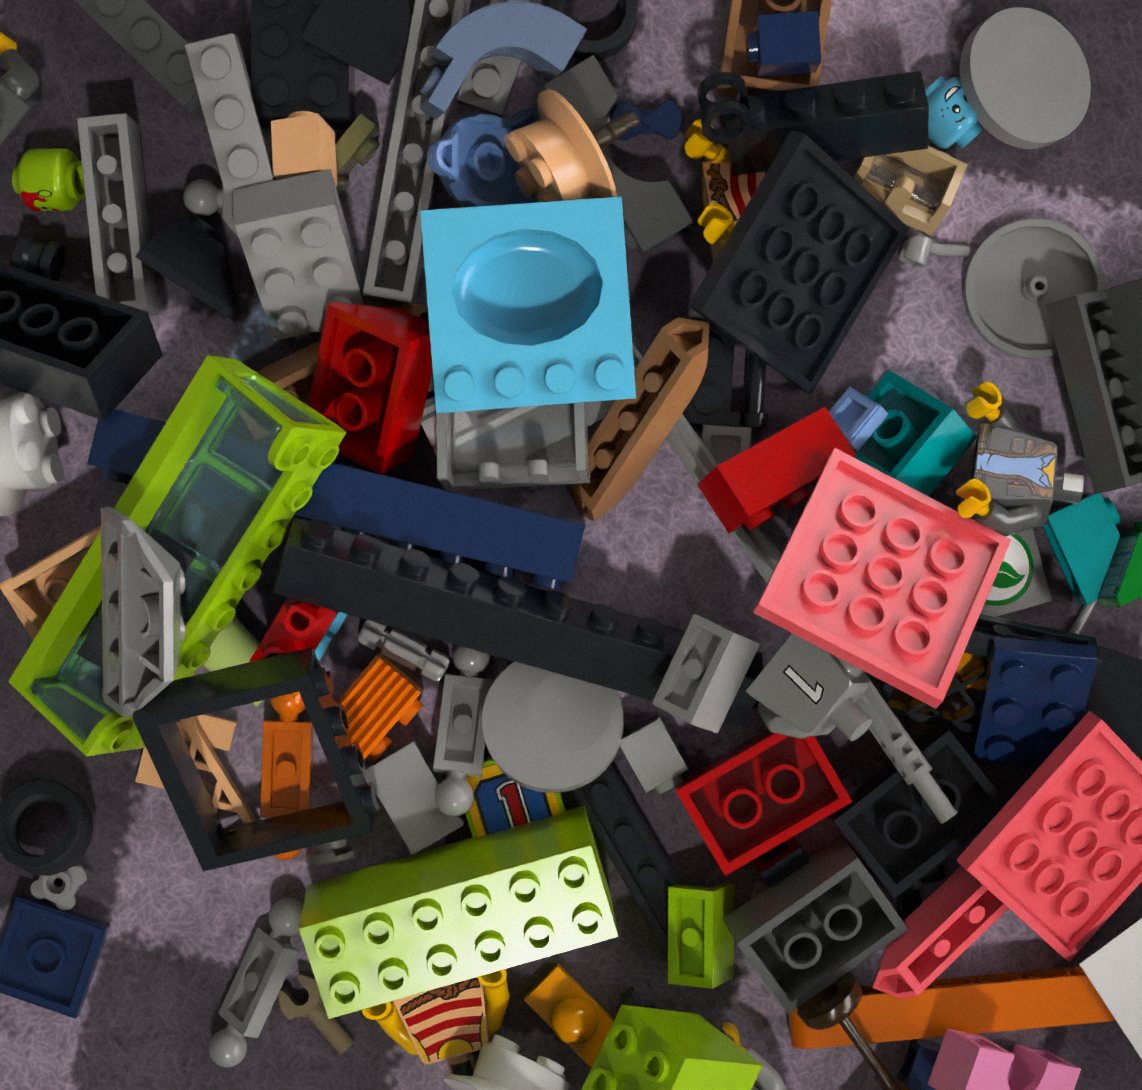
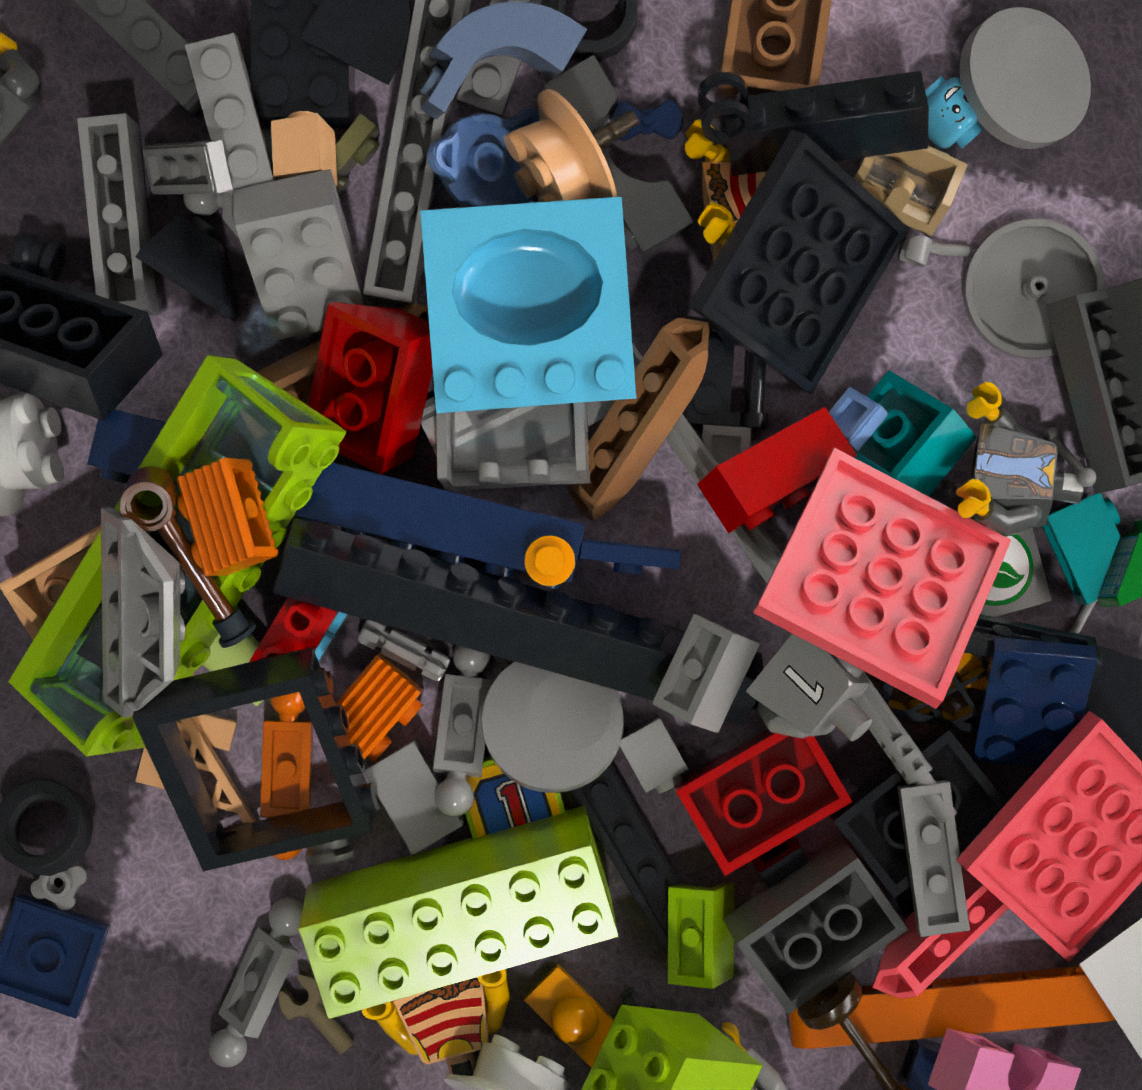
(49, 179): lime head -> none
(187, 167): none -> light grey tile
(225, 517): none -> orange brick
(228, 620): none -> reddish brown piece
(549, 560): none -> light orange plate
(630, 557): none -> dark blue plate
(785, 43): dark blue brick -> none
(932, 862): none -> light grey plate
(1085, 476): none -> light grey hinge

